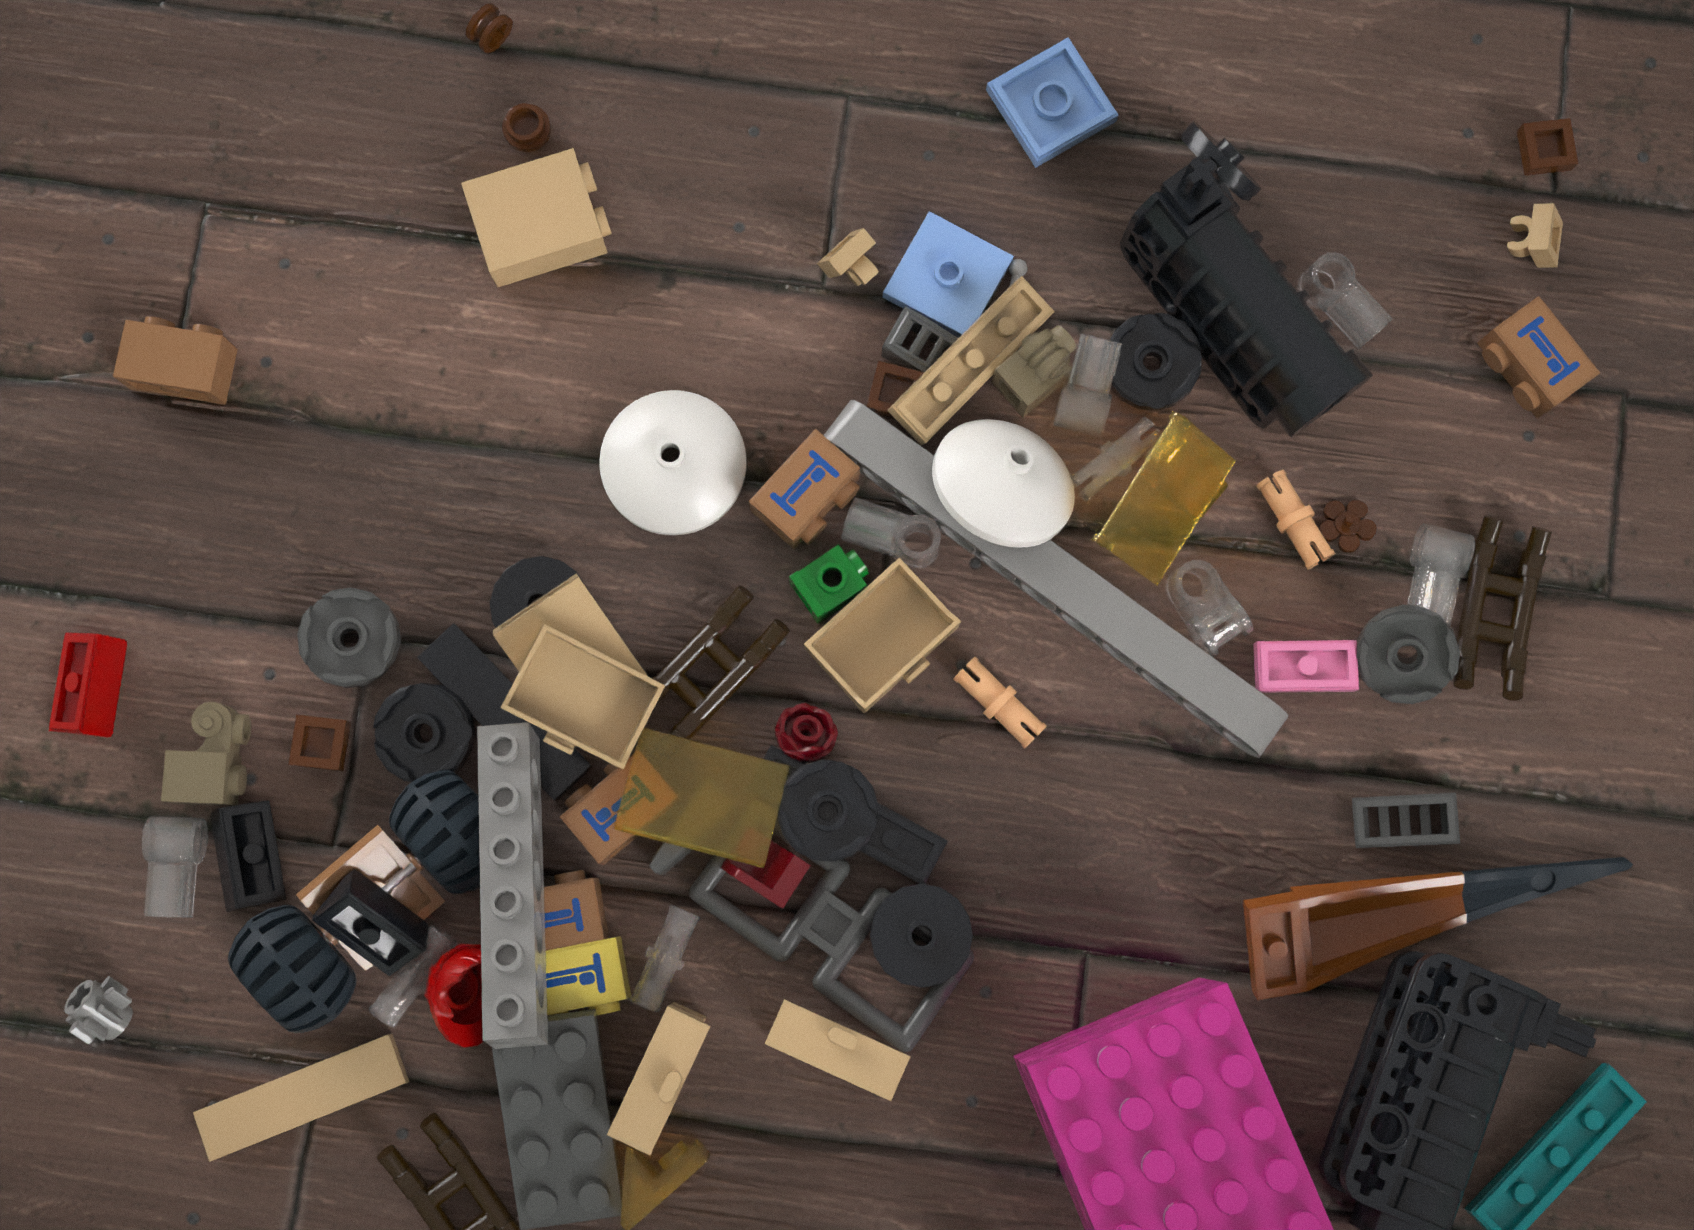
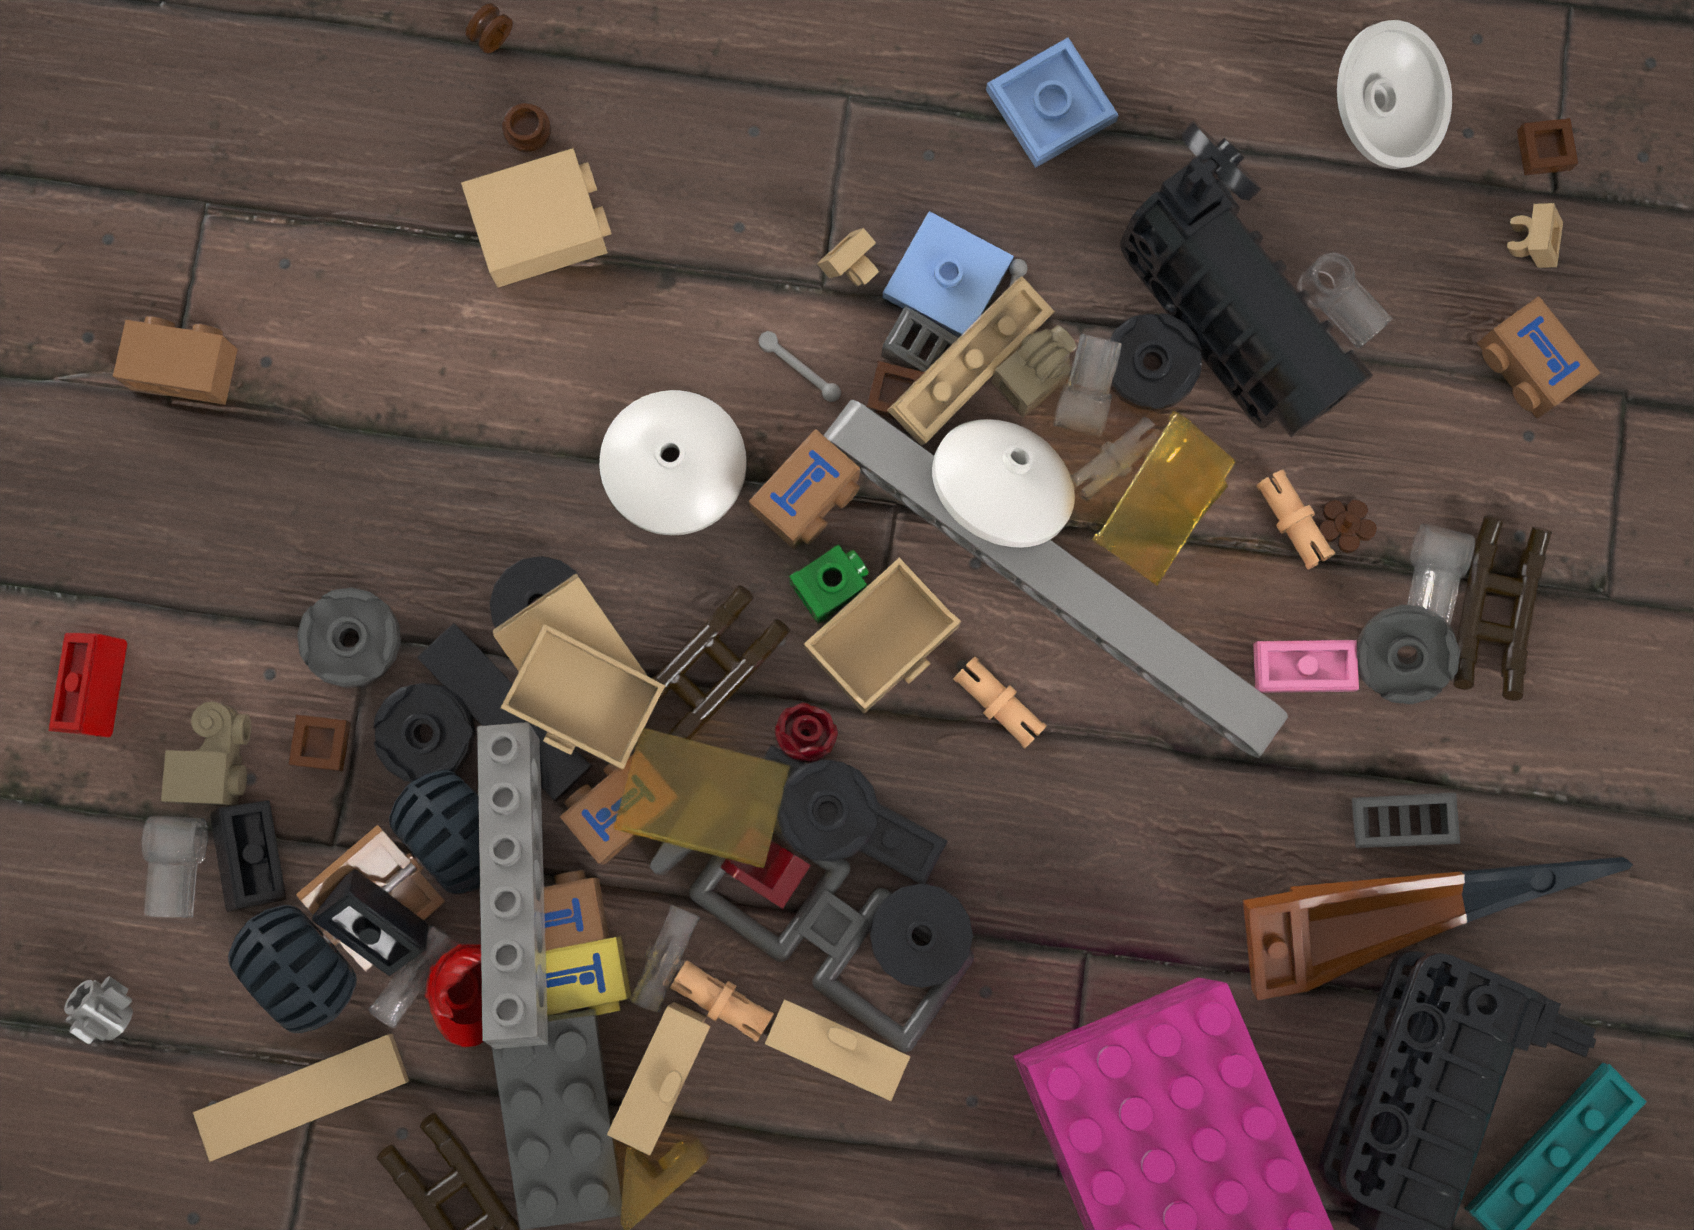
(721, 1000): none -> light nougat pin
(769, 343): none -> light grey hinge
(887, 530): clear piece -> none
(1209, 609): clear piece -> none
(1394, 94): none -> white dish

